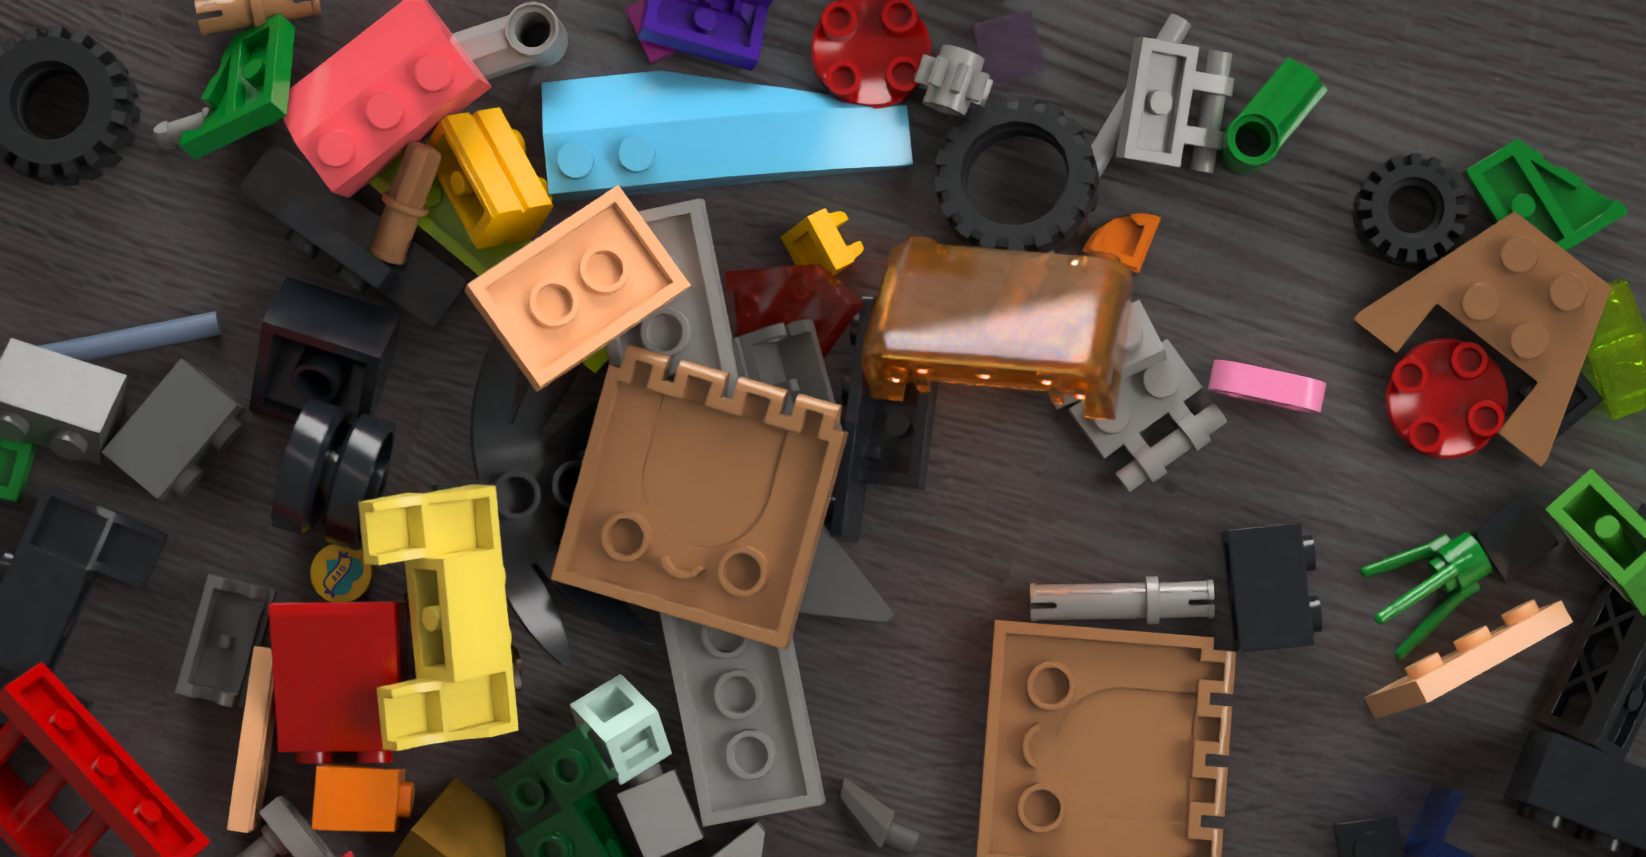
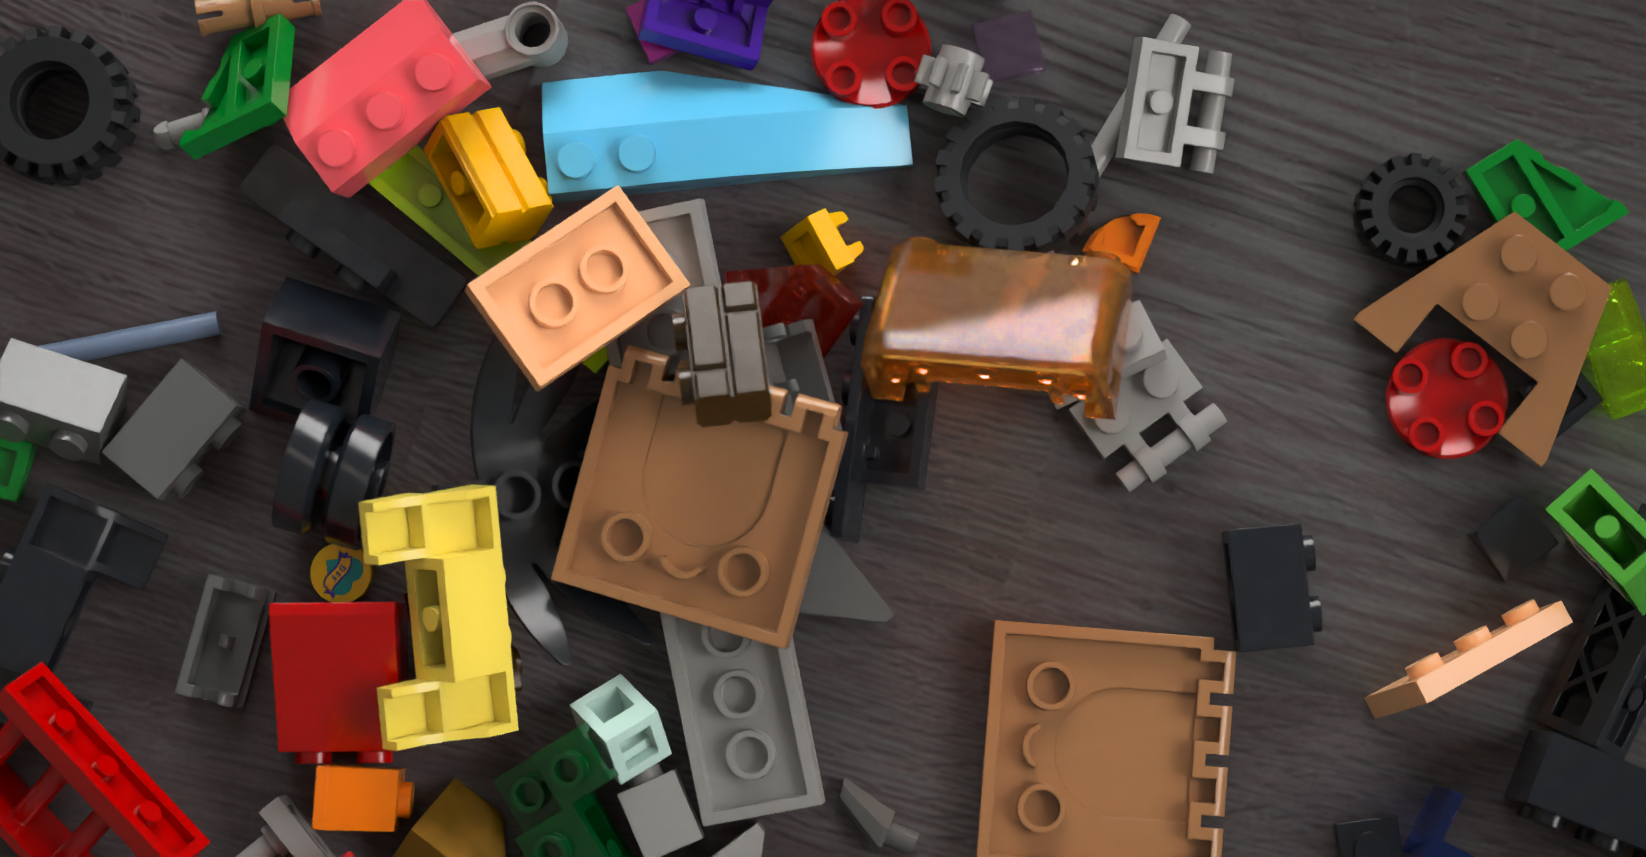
(254, 745): light nougat tile -> none
(405, 203): medium nougat axle -> none
(725, 354): none -> brick
(1122, 600): light grey pin -> none
(1267, 386): bright pink beam -> none
(1273, 115): green piece -> none
(1455, 565): green plant -> none

